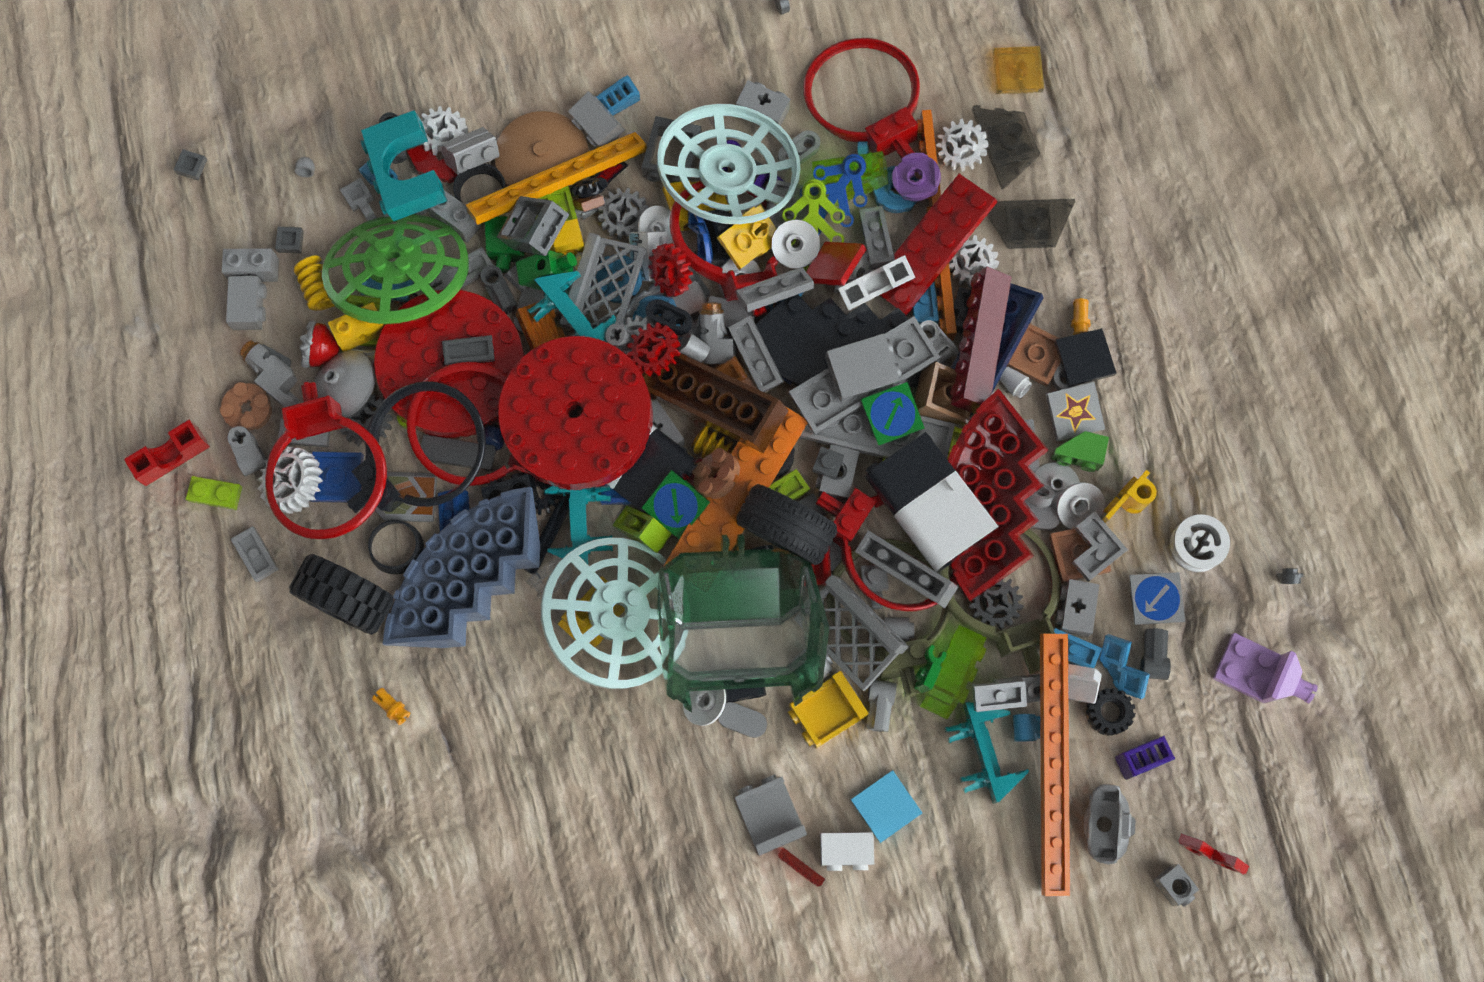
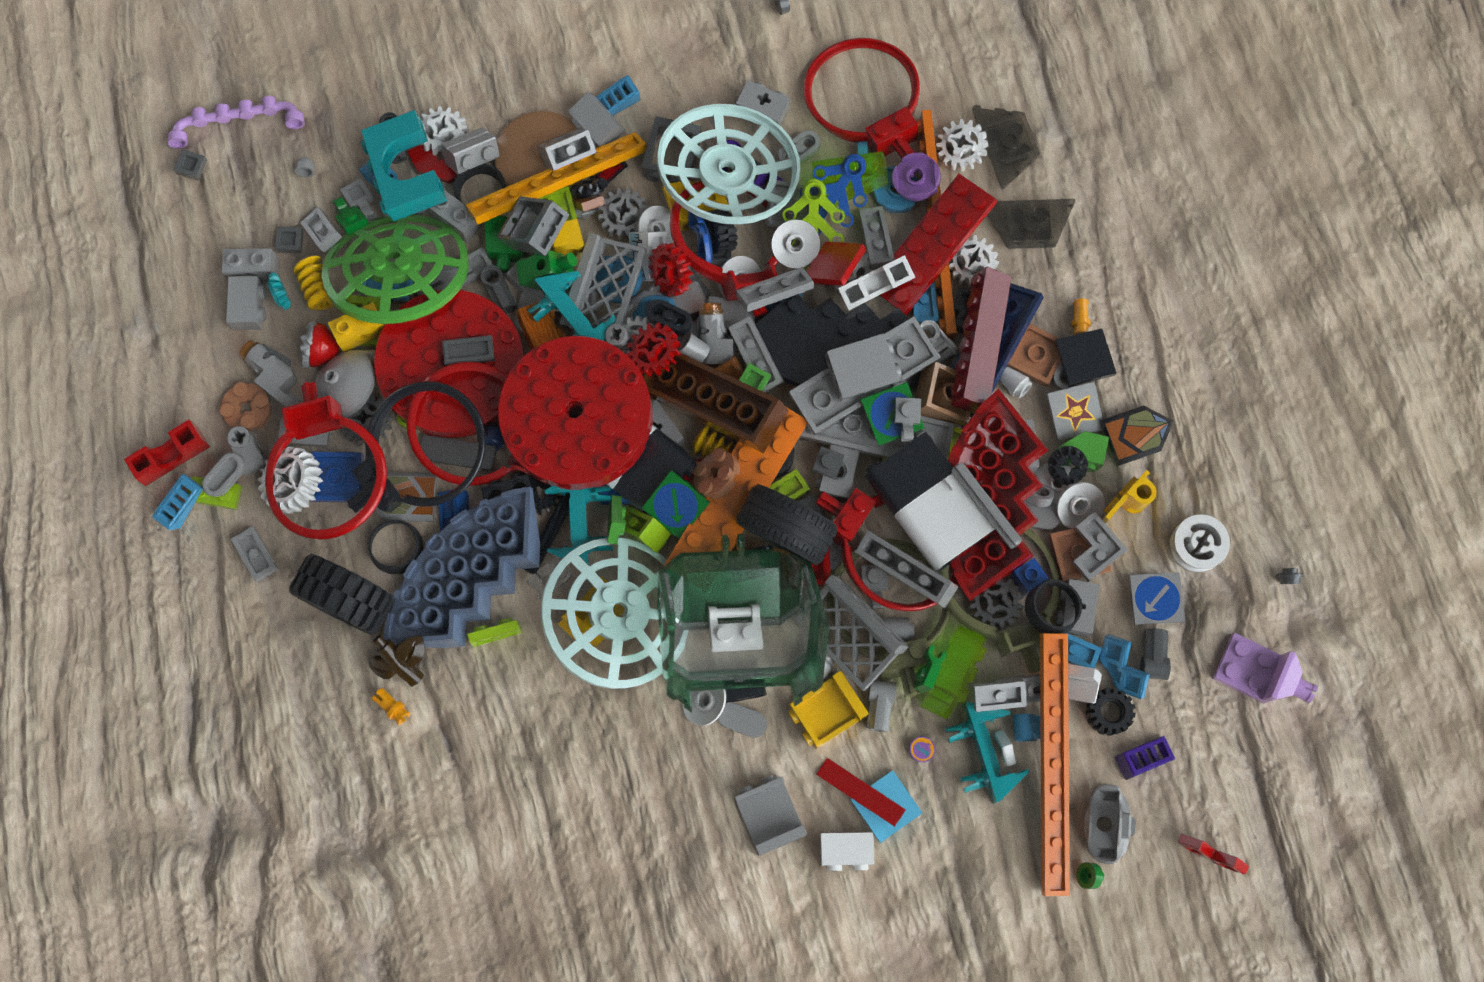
(168, 515): none -> dark azure slope
(223, 114): none -> lavender bar
(224, 474): none -> light grey tile
(278, 291): none -> teal gear
(321, 229): none -> light grey plate
(349, 218): none -> green plate
(398, 659): none -> dark brown plant
(504, 629): none -> lime plate
(567, 149): none -> light grey brick
(616, 520): none -> bright green plate
(735, 635): none -> white plate
(748, 240): yellow piece -> none
(755, 377): none -> bright green plate
(800, 867): clear red tile -> none
(861, 792): none -> red sticker
(907, 413): none -> light grey plate
(922, 749): none -> medium lavender tile
(986, 505): none -> light grey axle
(1006, 746): none -> white tile
(1018, 70): clear yellow plate -> none
(1028, 576): none -> blue brick
(1035, 618): none -> black tyre
(1059, 457): none -> black gear
(1089, 875): none -> green tile
(1136, 433): none -> tile
(1165, 880): light grey brick -> none

